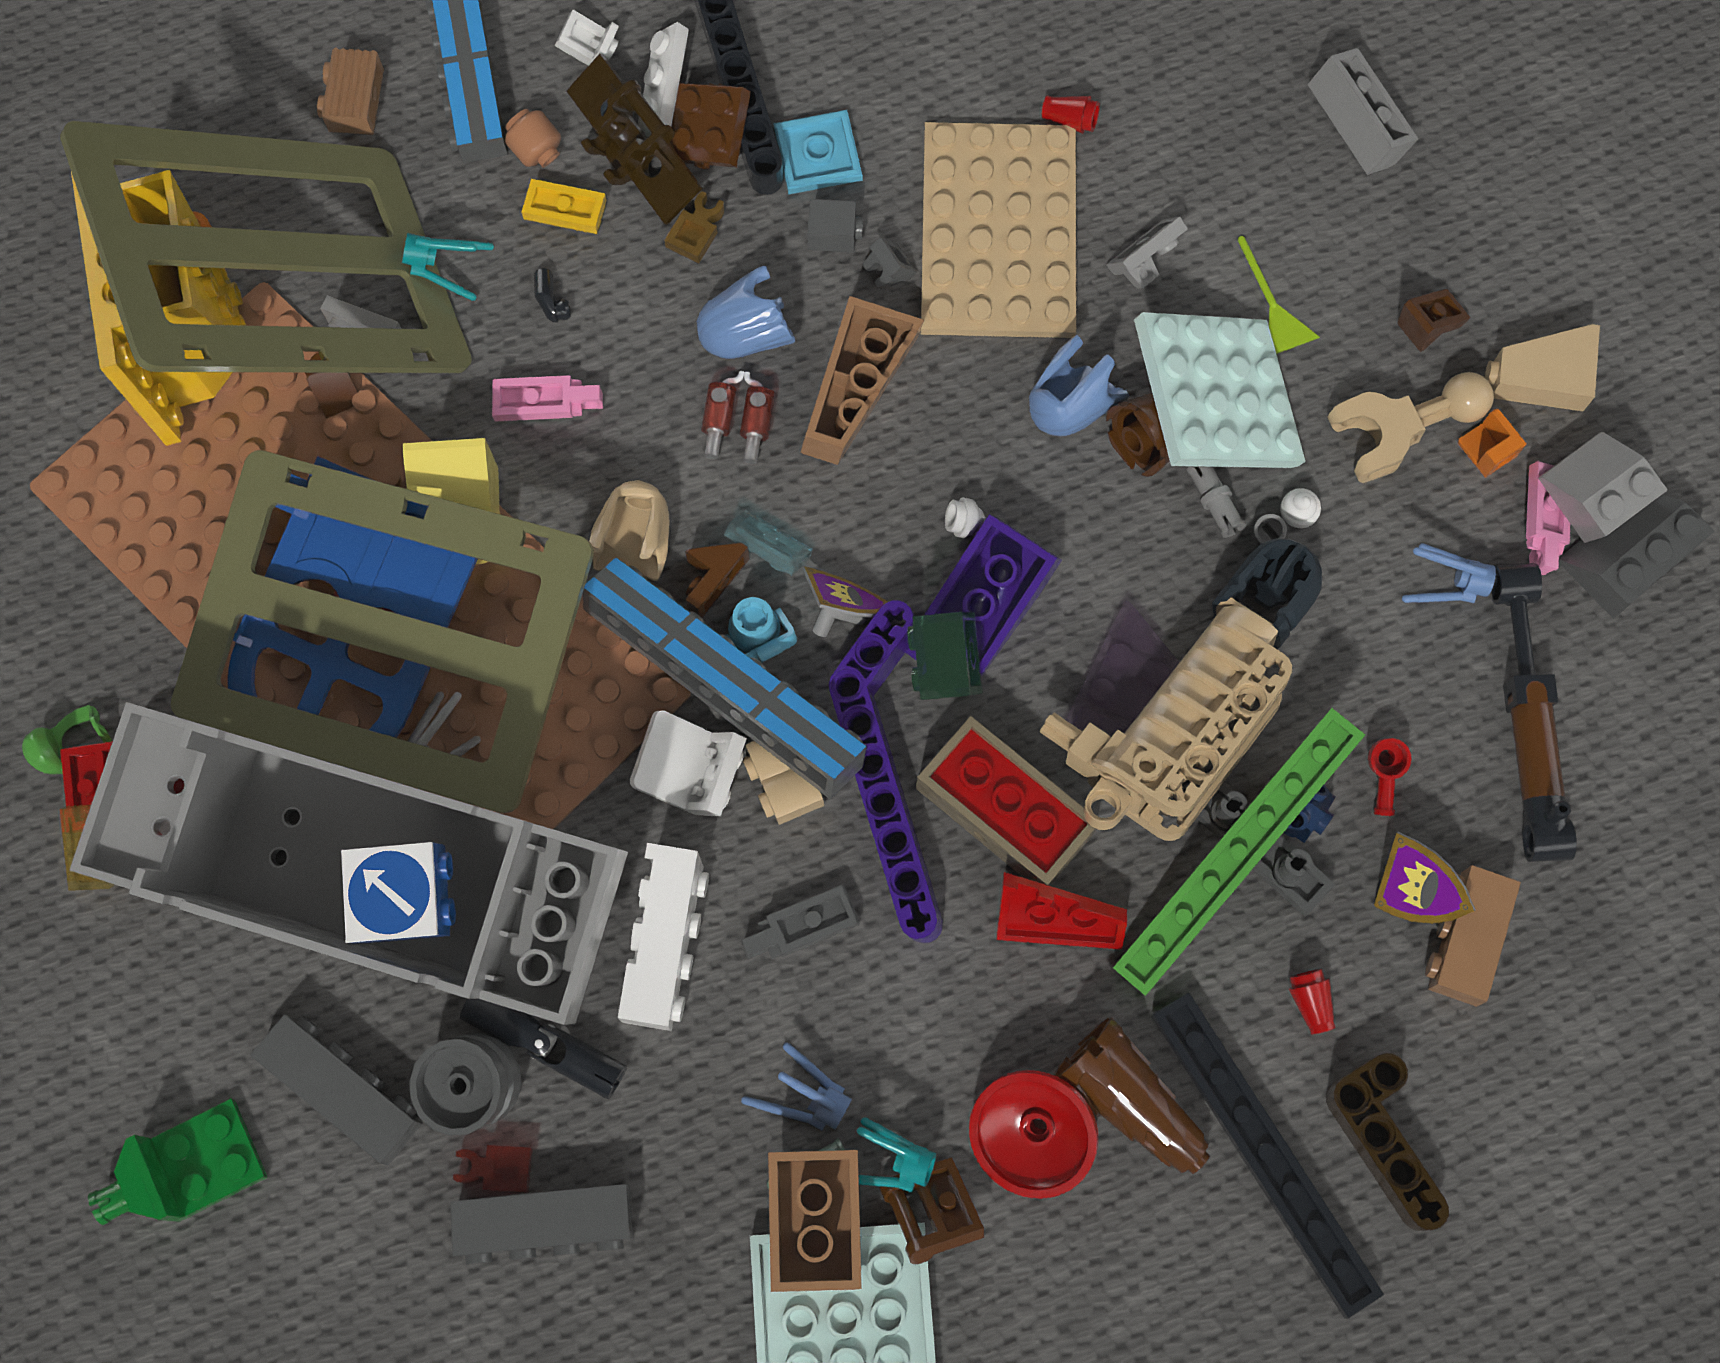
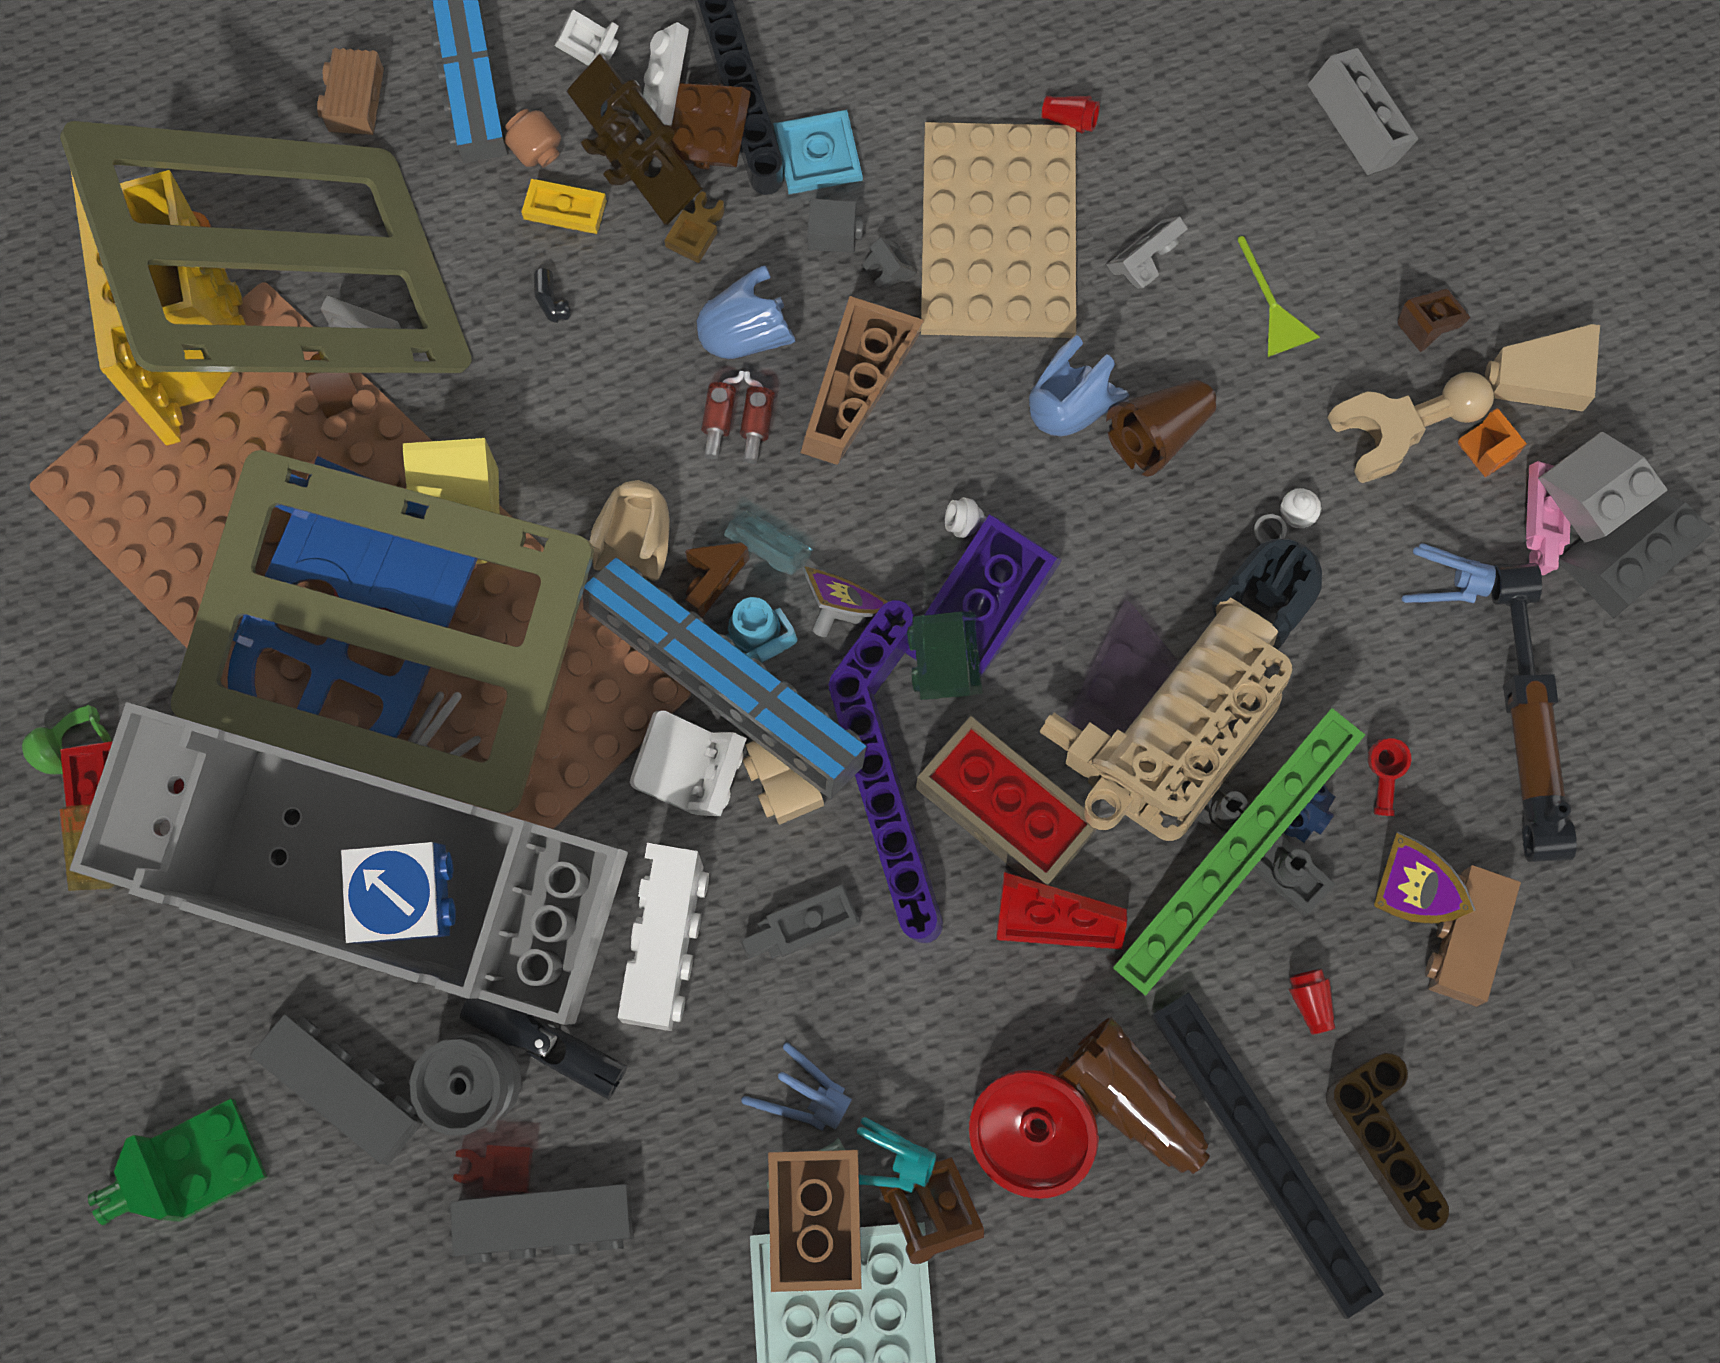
(422, 251): teal plant -> none
(542, 398): bright pink hinge -> none
(1216, 499): light grey pin -> none
(1218, 391): light aqua plate -> none

